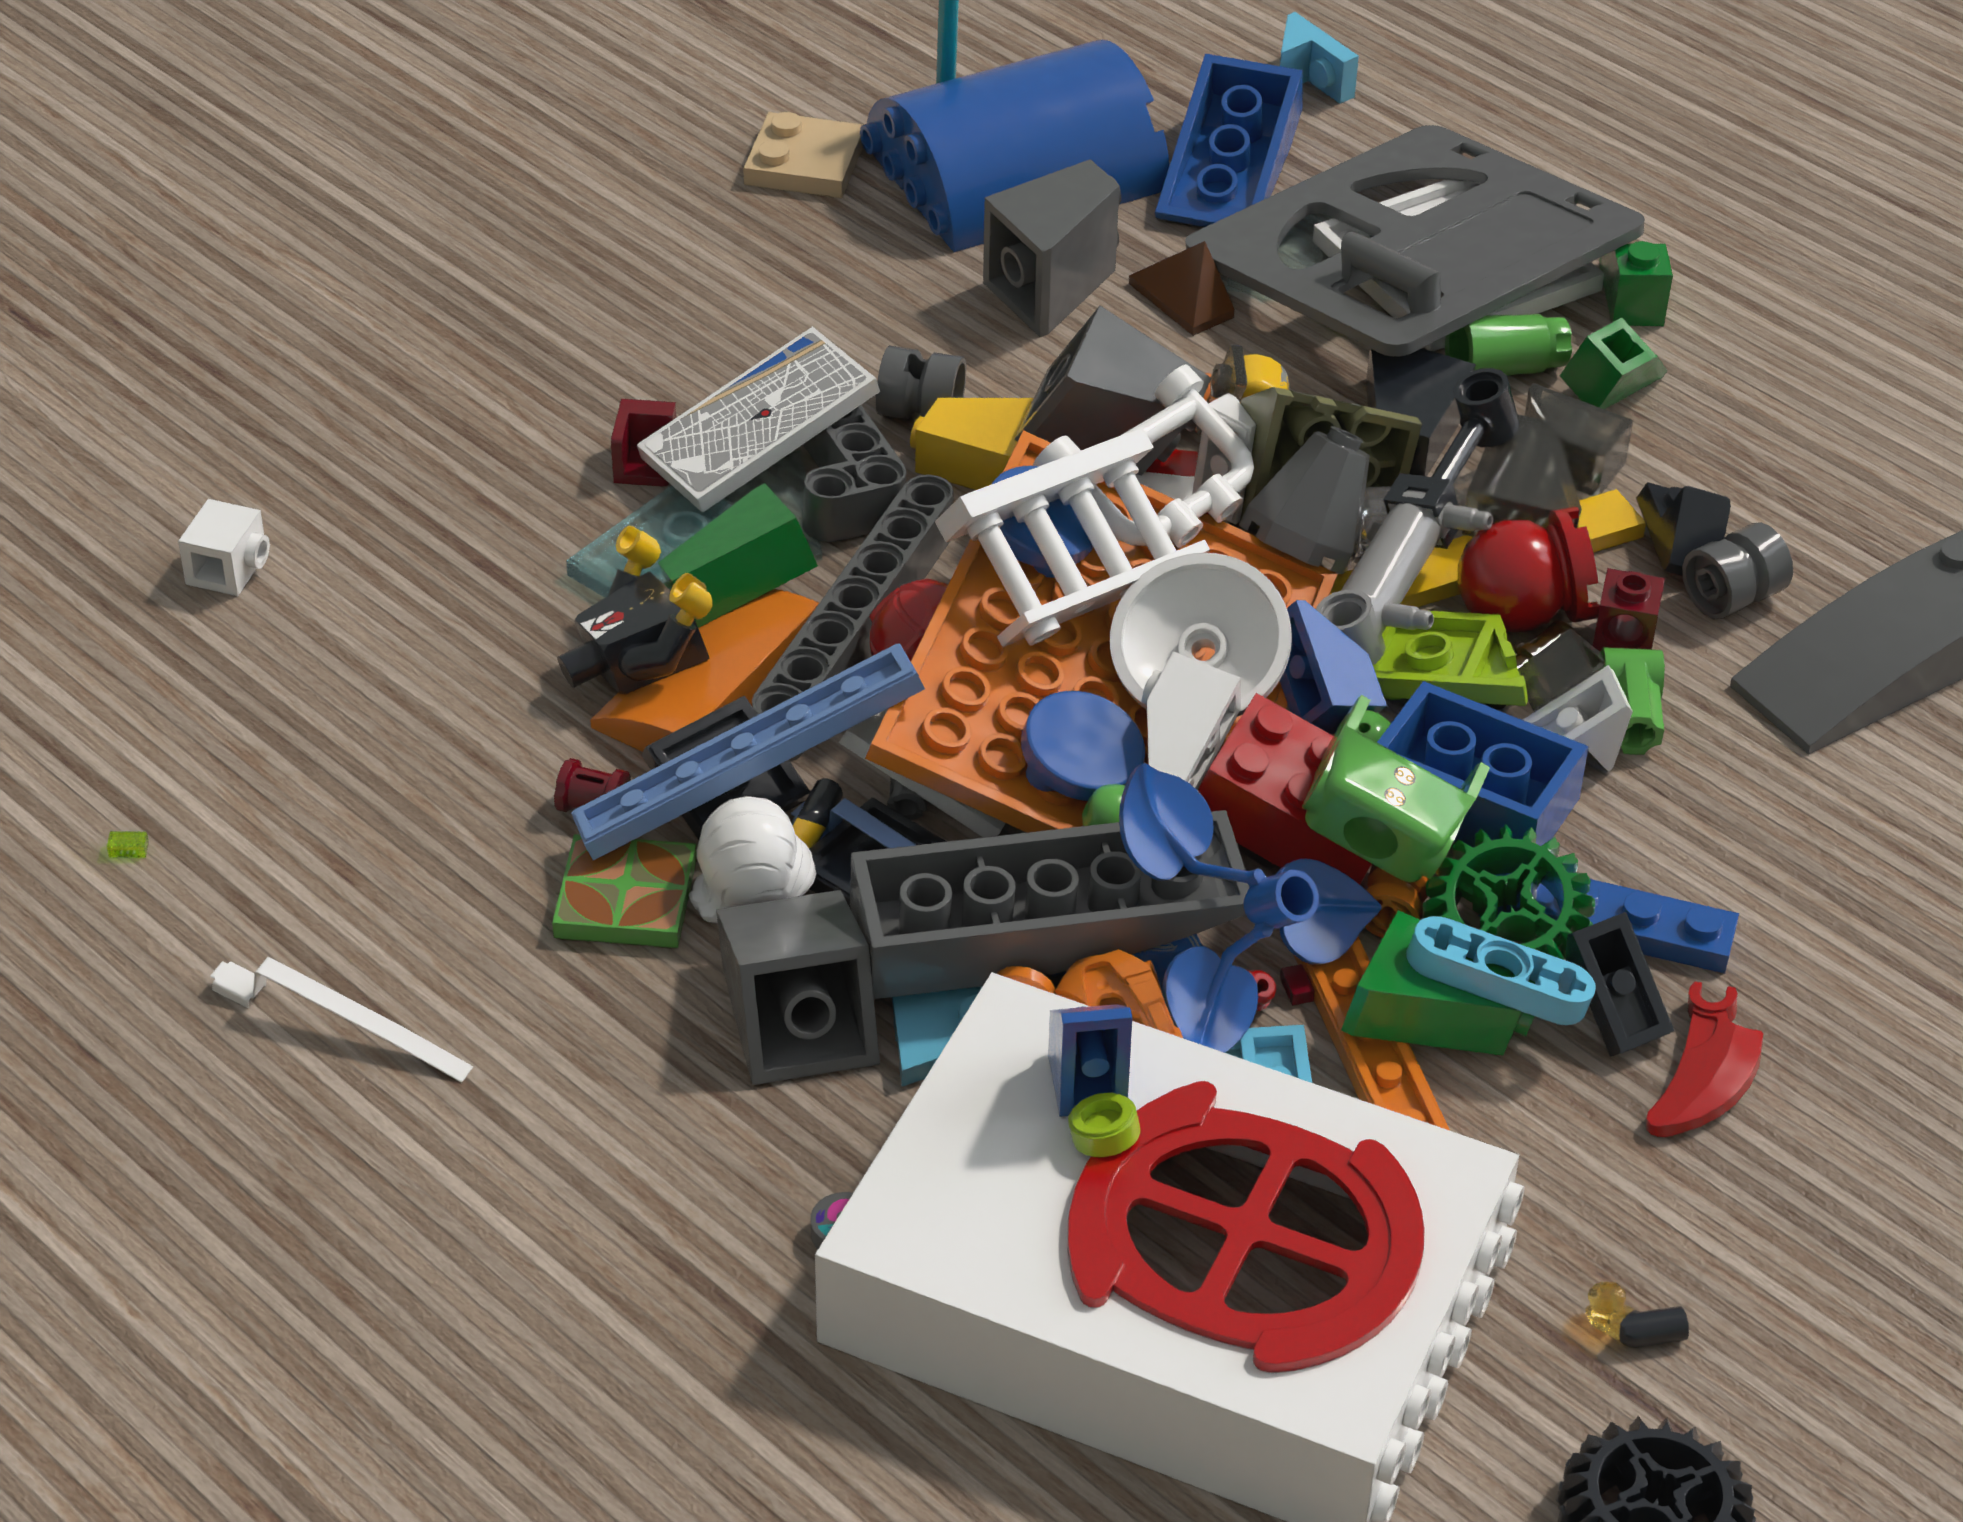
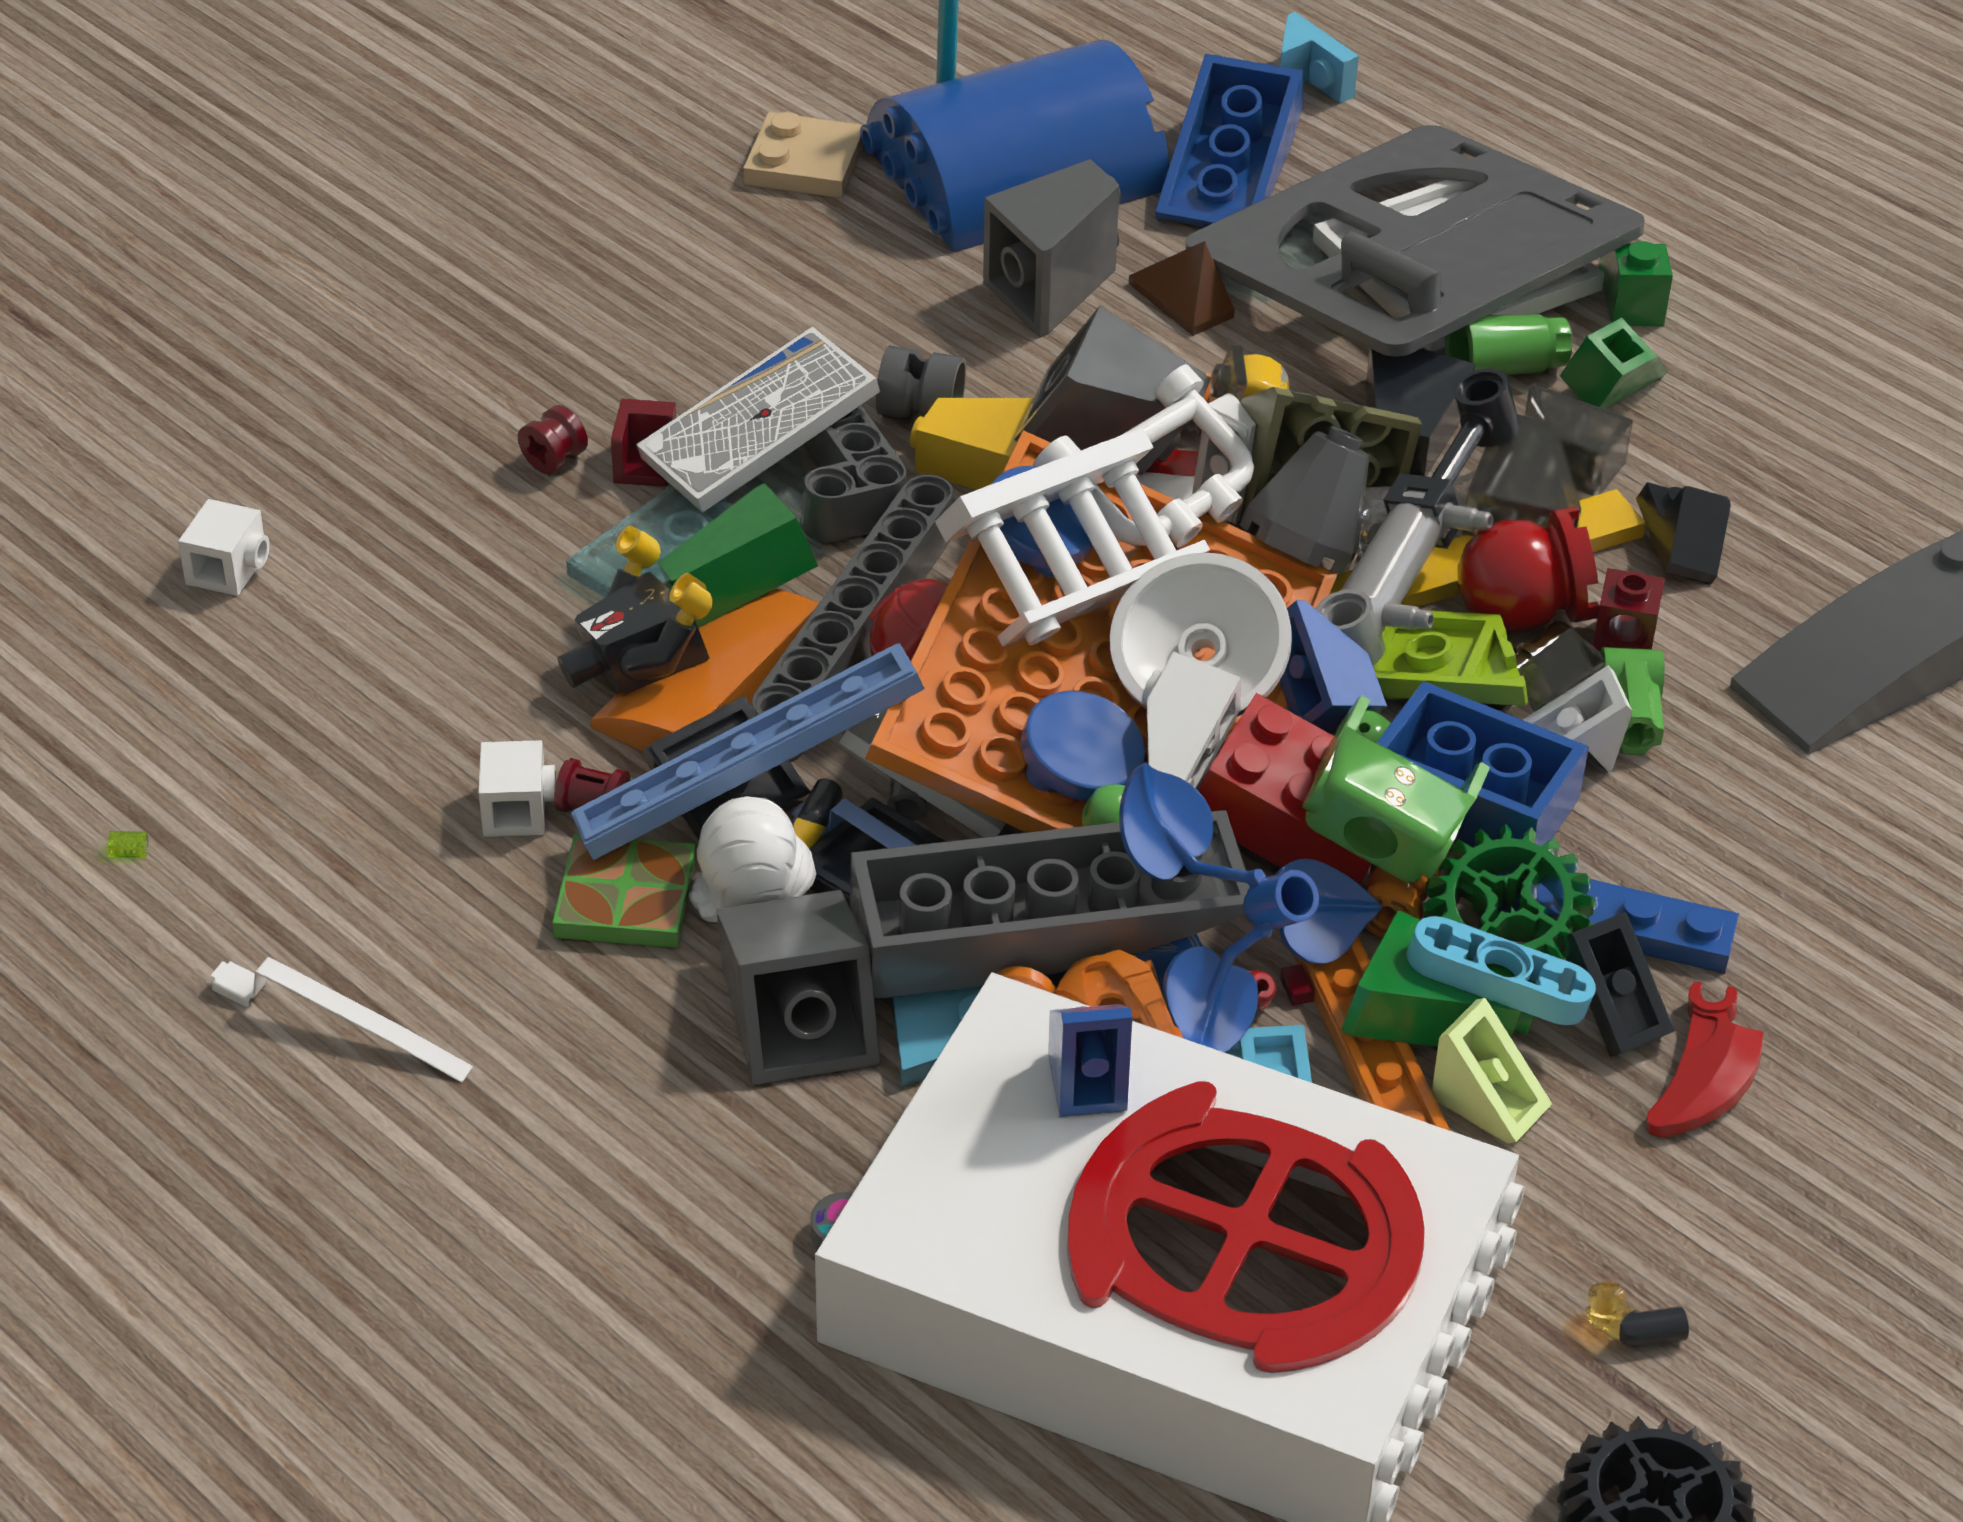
(514, 788): none -> white brick
(552, 439): none -> dark red wheel
(1104, 1125): lime tile -> none
(1486, 1076): none -> yellowish green slope
(1737, 570): dark grey wheel -> none

